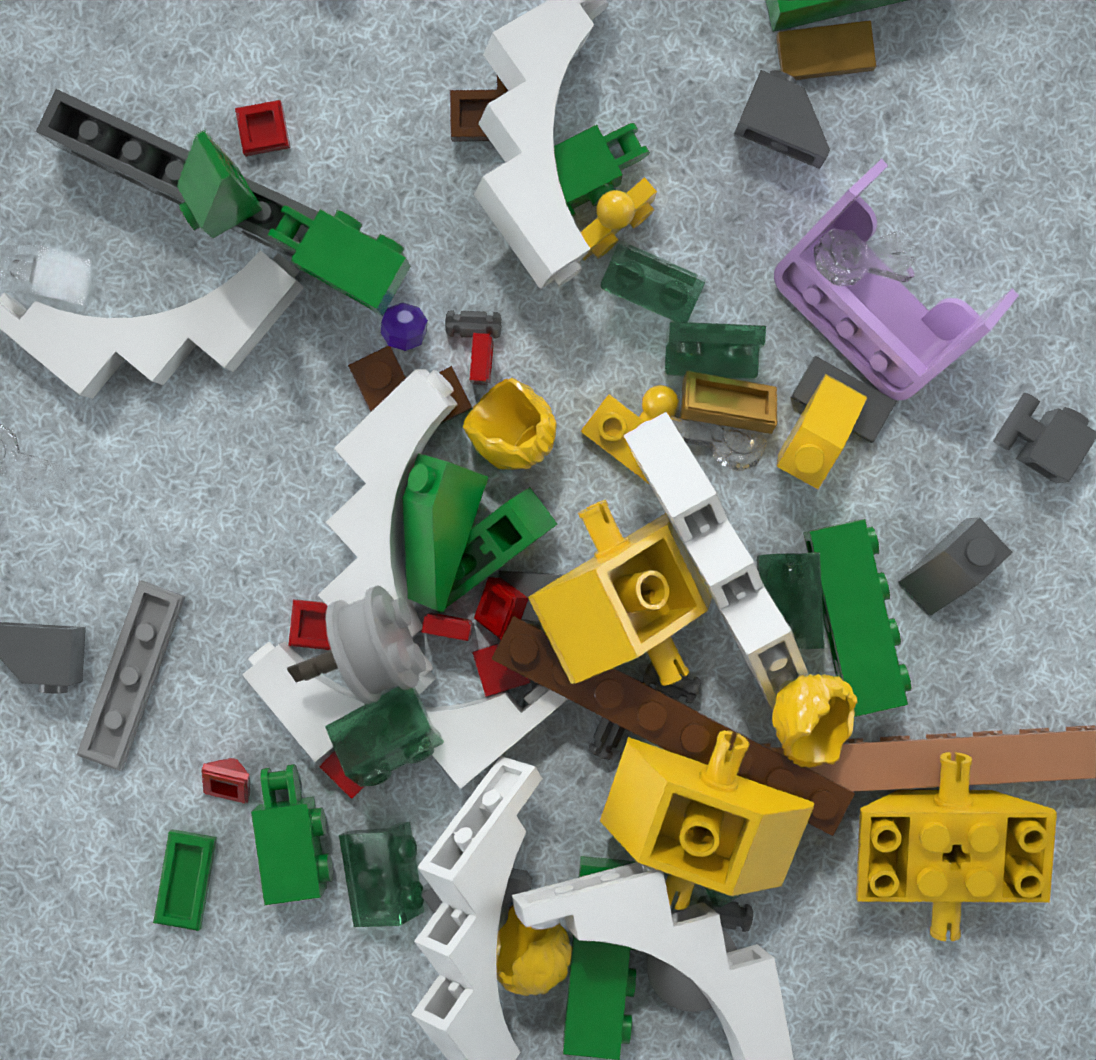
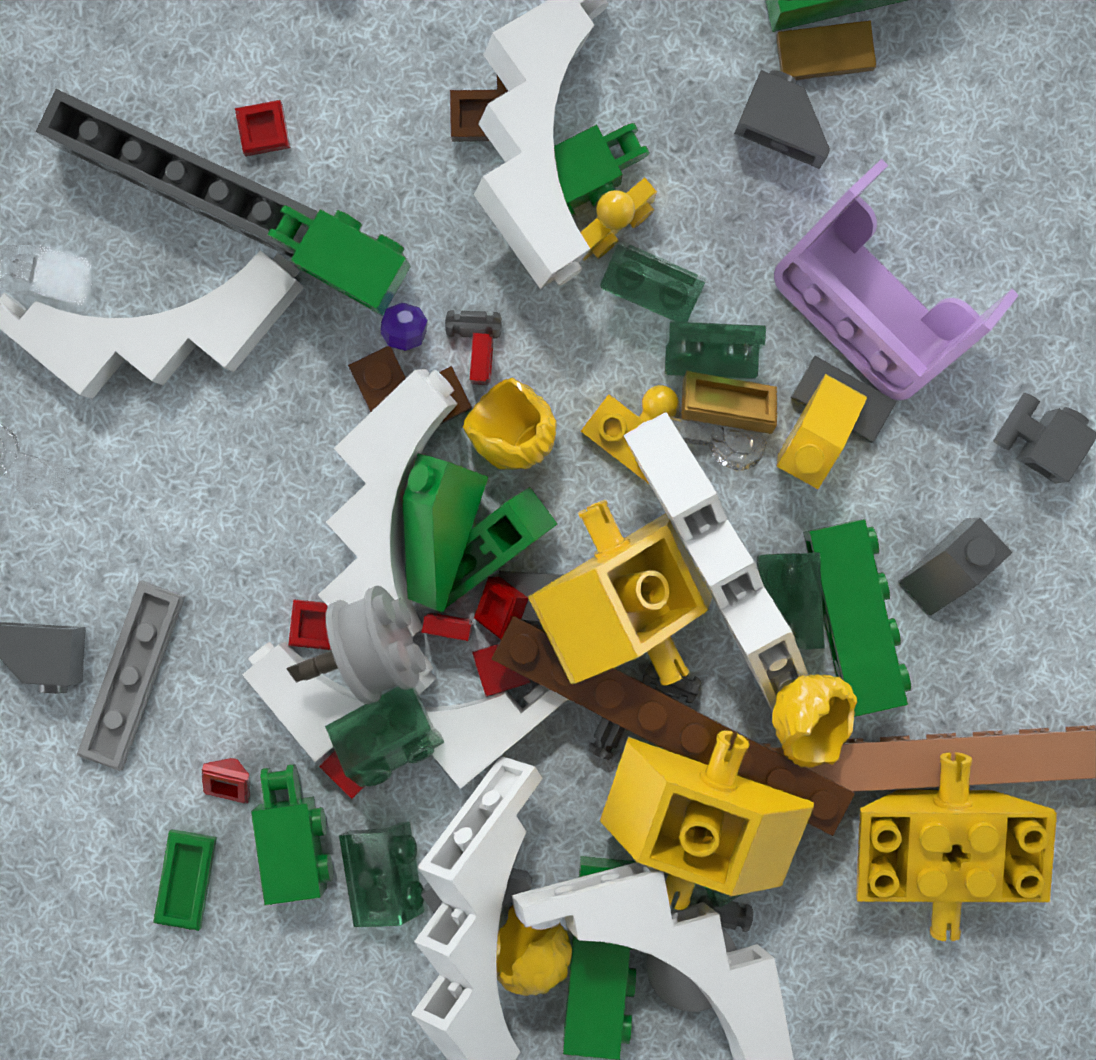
(214, 189): green slope -> none
(846, 259): clear piece -> none

